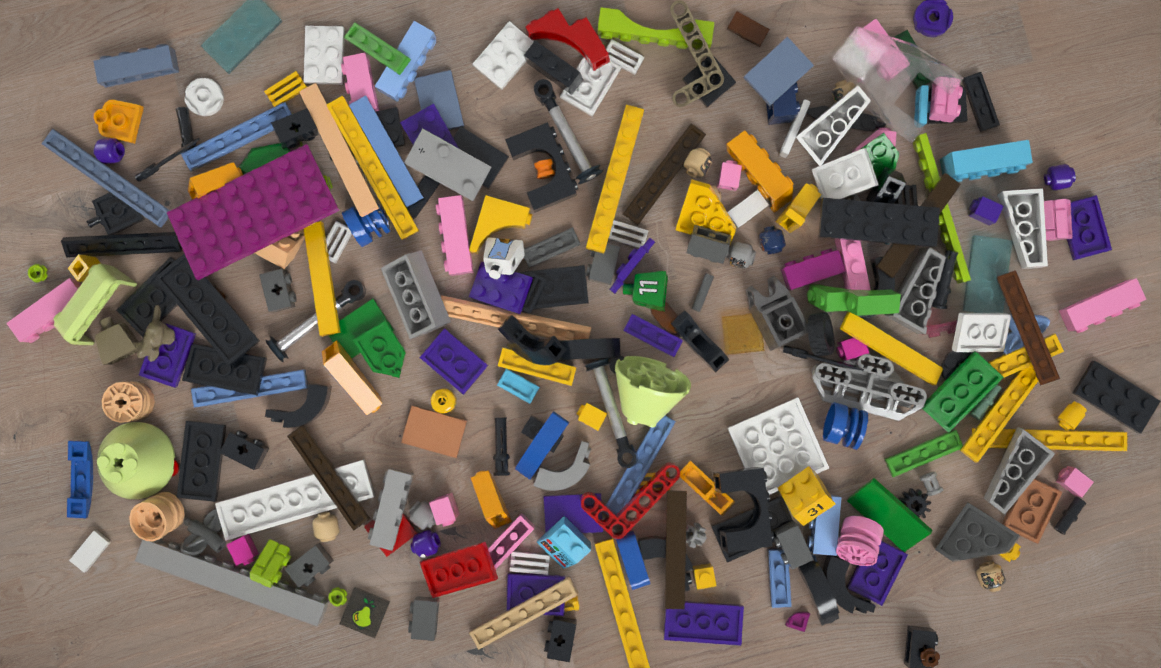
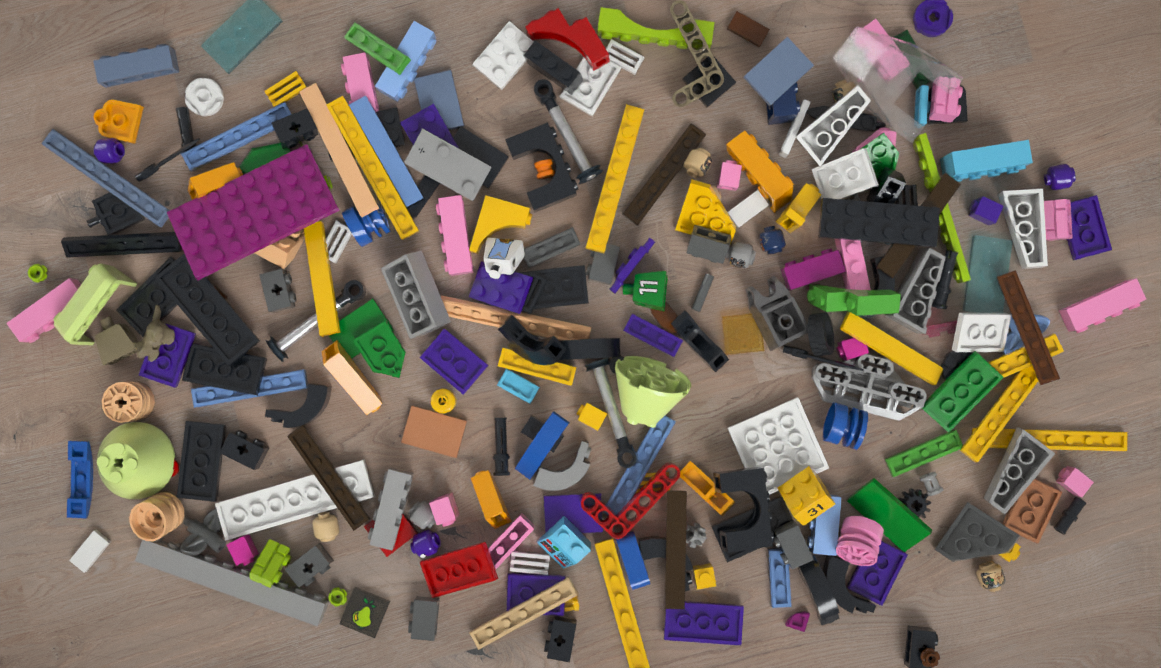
(81, 266): yellow brick -> none
(324, 55): white plate -> none
(629, 227): white tile -> none
(980, 102): black tile -> none
(987, 402): sand green pin -> none
(1071, 416): yellow brick -> none
(1116, 397): black plate -> none

